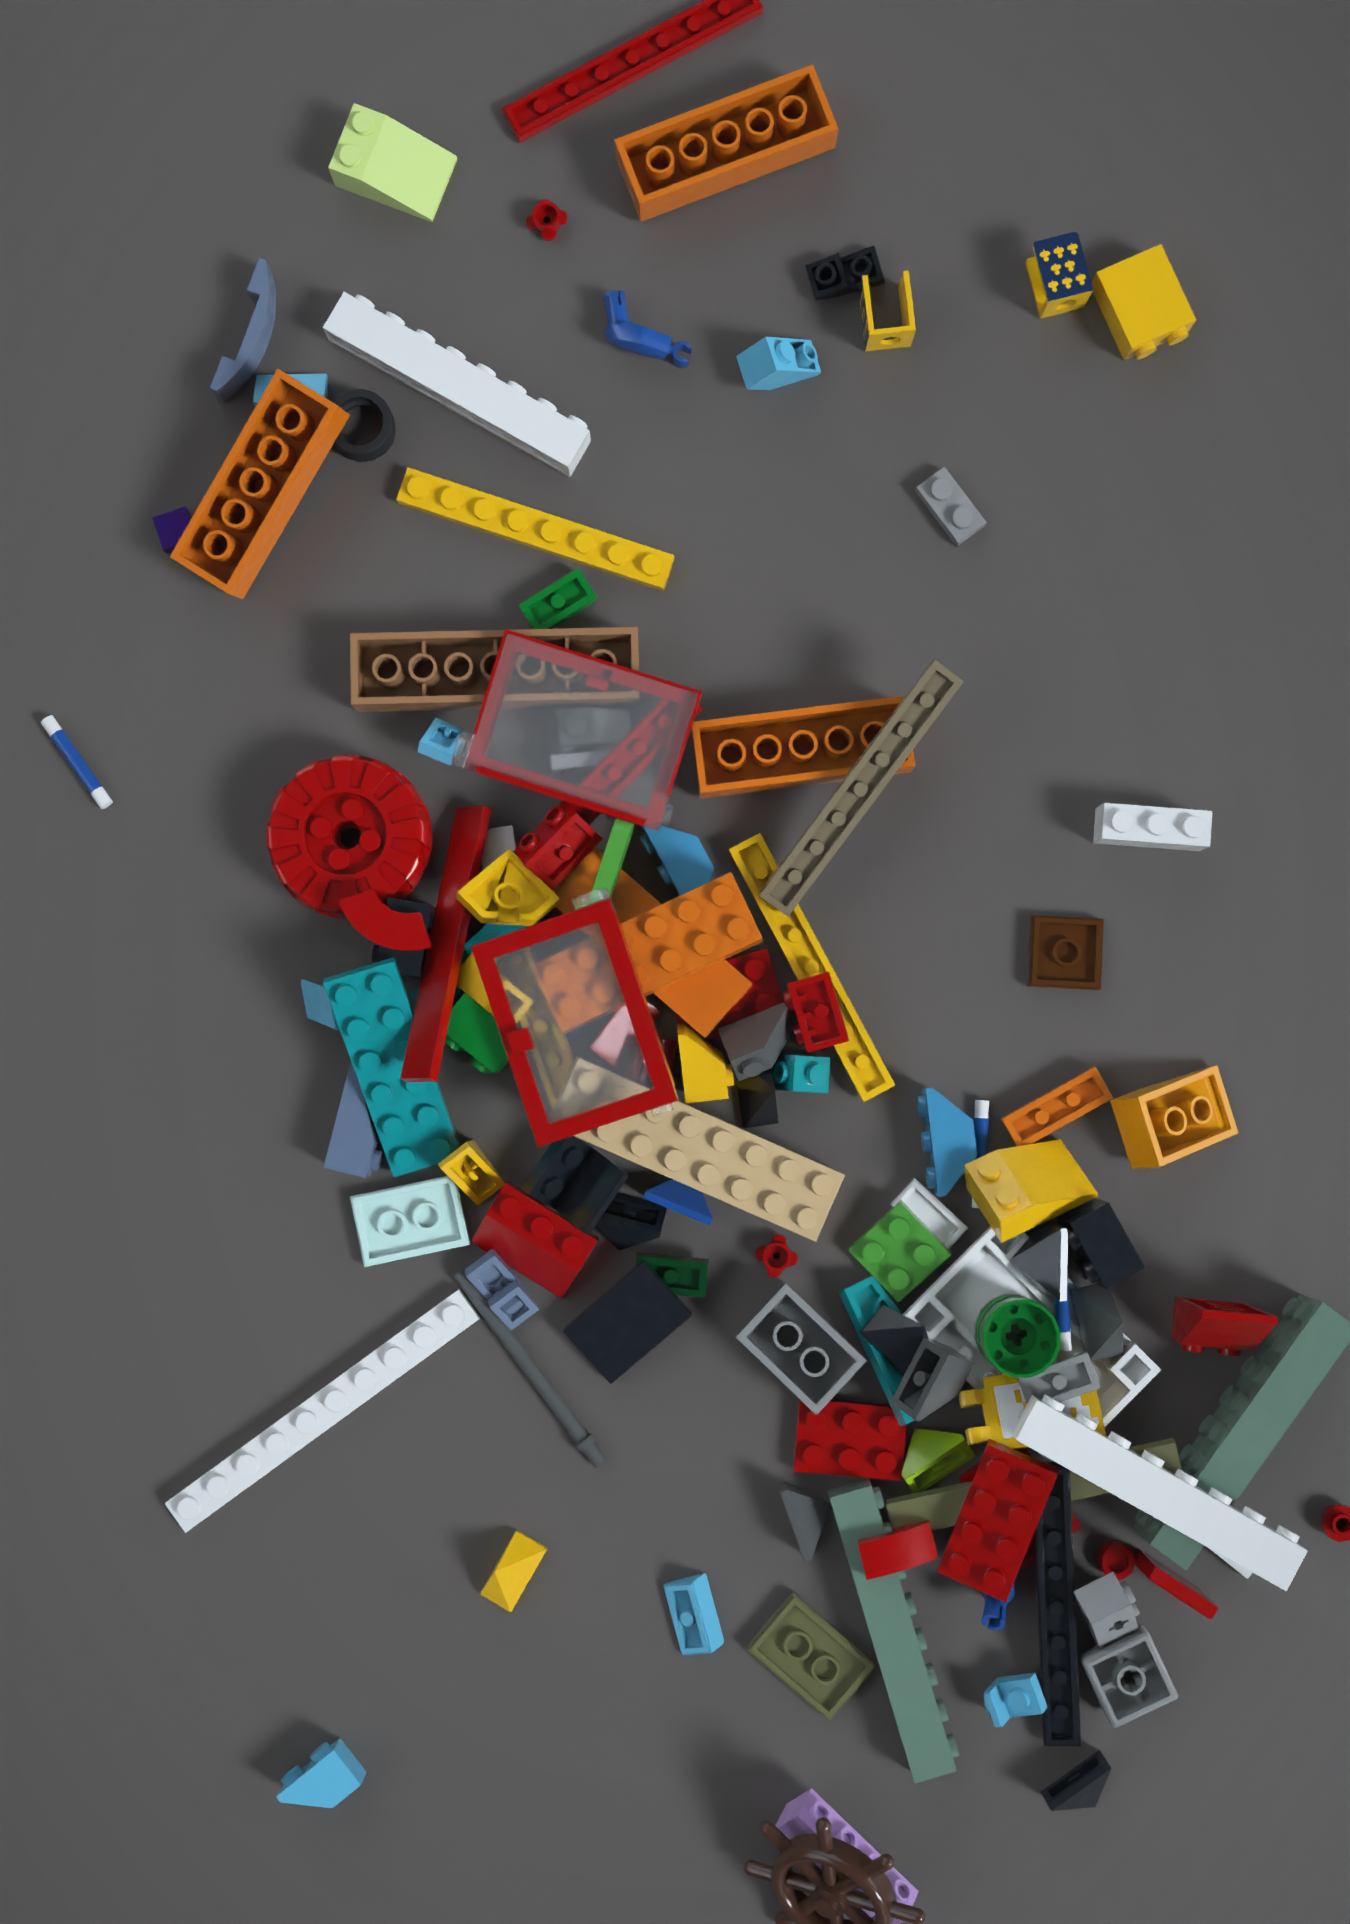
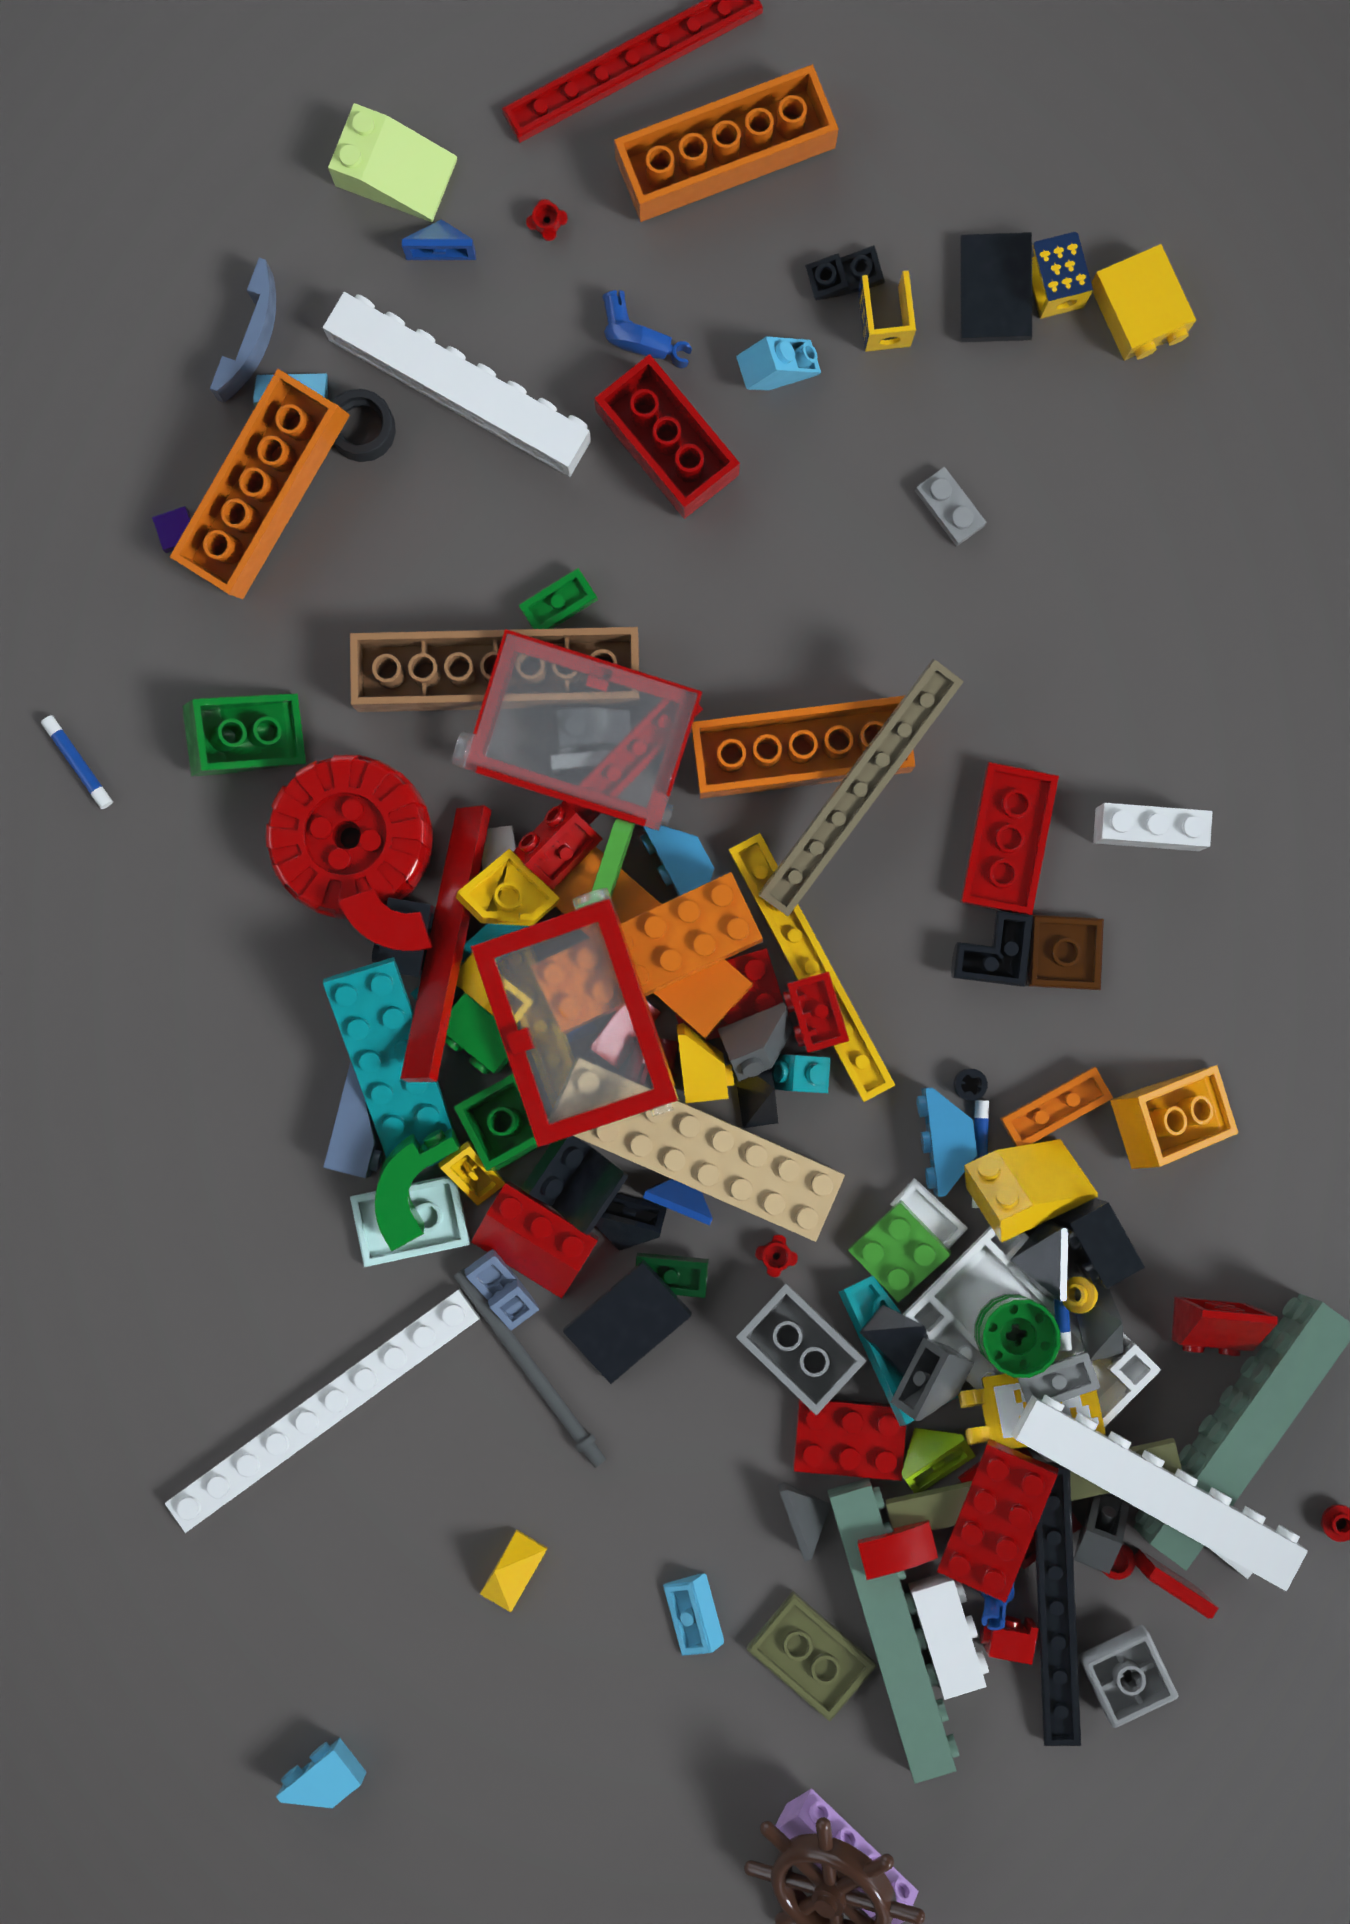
(243, 734): none -> green slope
(318, 1004): medium azure slope -> none
(393, 1206): none -> green arch
(439, 242): none -> blue slope
(440, 741): medium azure bracket -> none
(497, 1124): none -> green brick
(535, 529): yellow plate -> none
(667, 436): none -> red brick
(949, 1635): none -> white brick
(968, 1095): none -> black bush
(996, 287): none -> black tile
(1004, 960): none -> black brick
(1009, 839): none -> red plate
(1013, 1642): none -> red brick
(1014, 1697): medium azure bracket -> none
(1079, 1786): black slope -> none
(1088, 1295): none -> yellow plate
(1102, 1532): none -> dark grey slope
(1108, 1609): light grey brick -> none

